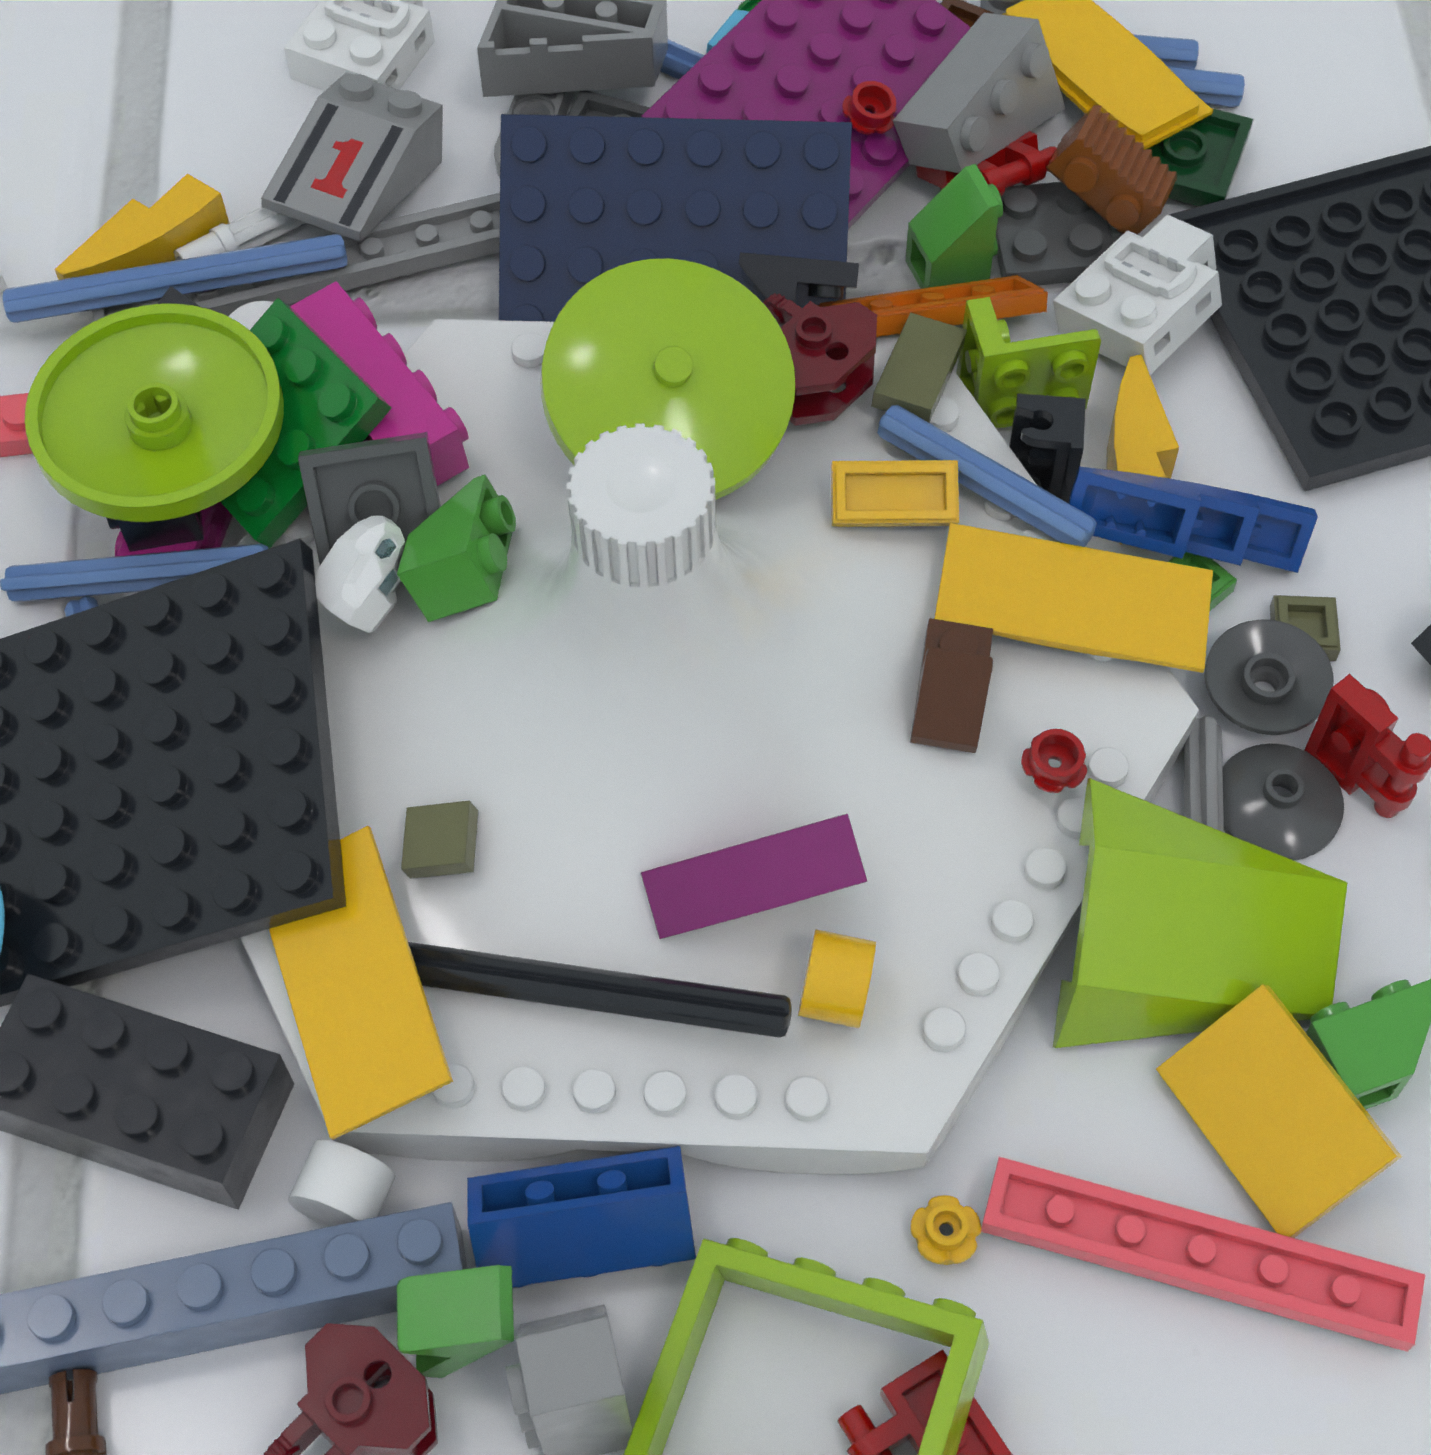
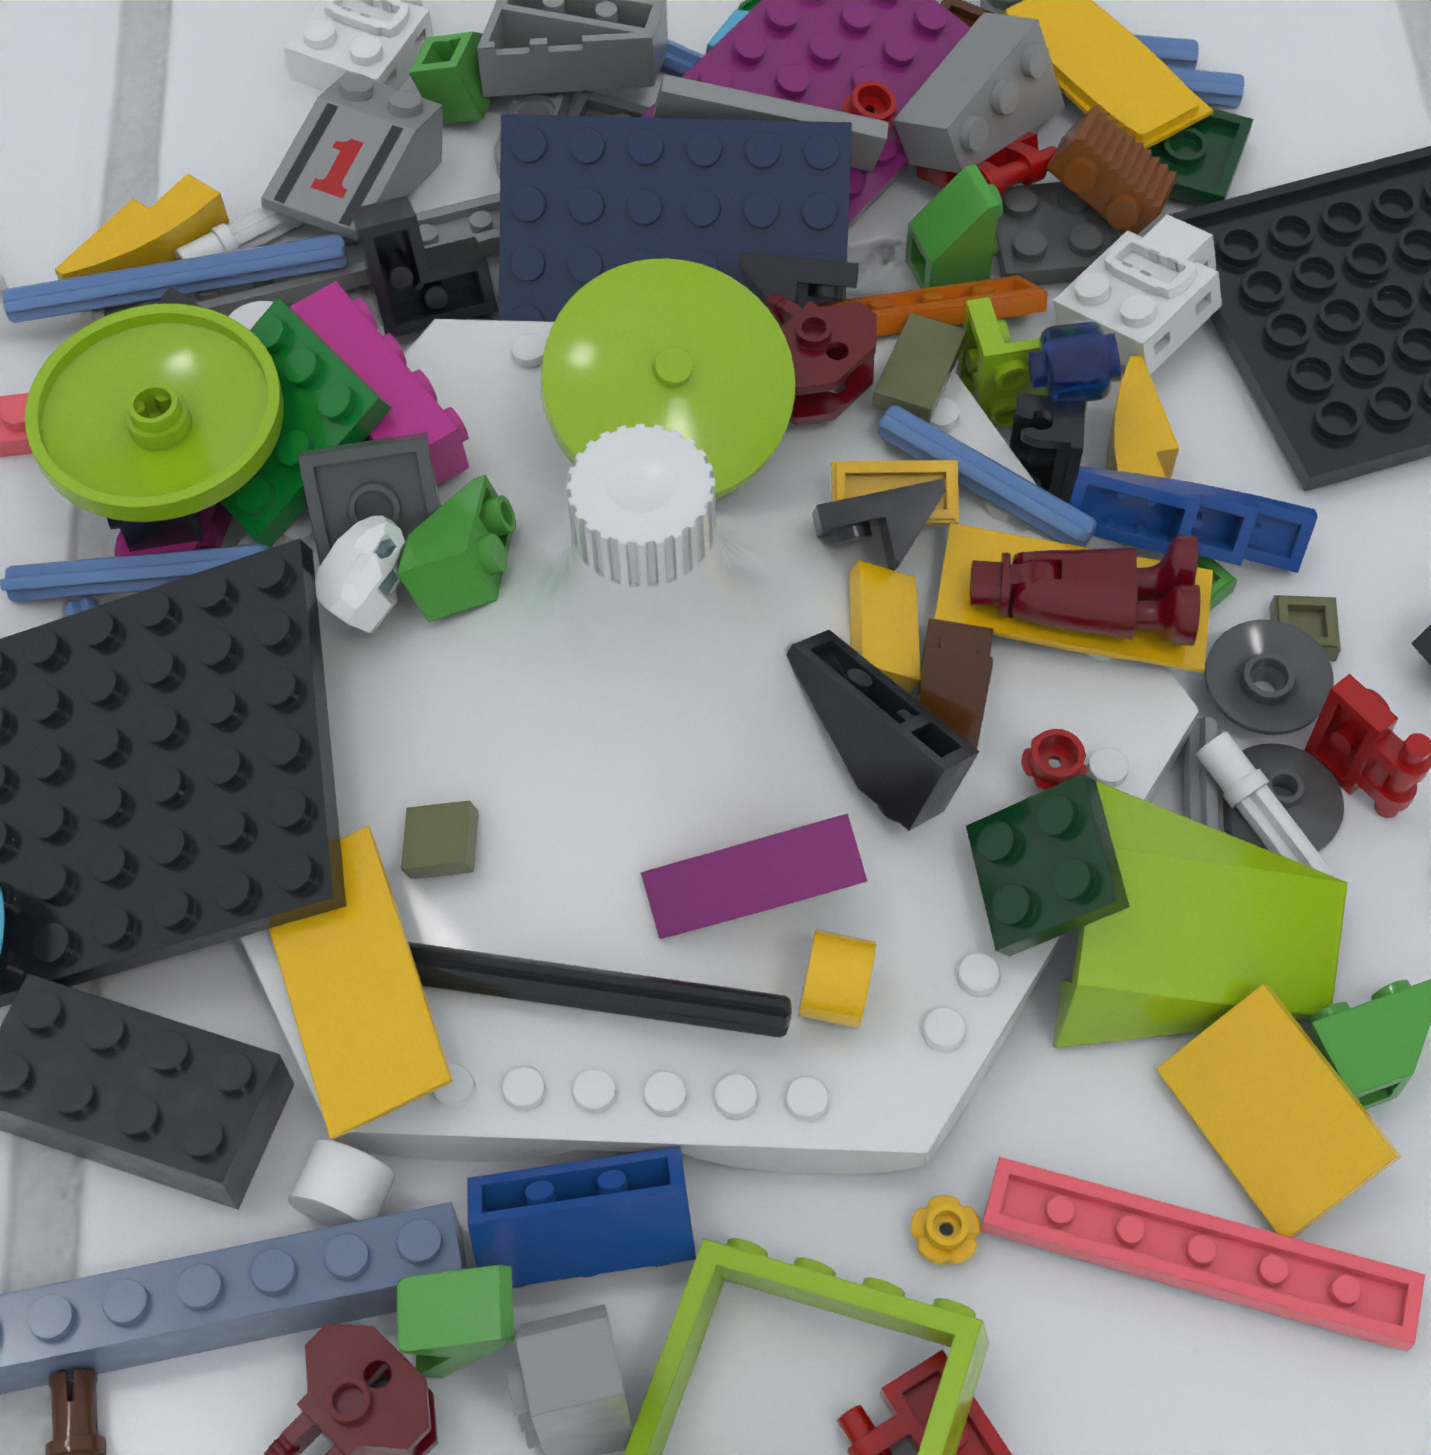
(418, 283): none -> black brick
(450, 75): none -> bright green slope
(701, 100): none -> light grey tile
(883, 734): none -> black slope
(885, 621): none -> yellow tile
(896, 511): none -> black slope
(1046, 866): none -> dark green plate
(1075, 362): none -> clear blue head
(1096, 590): none -> dark red piece
(1249, 793): none -> white axle

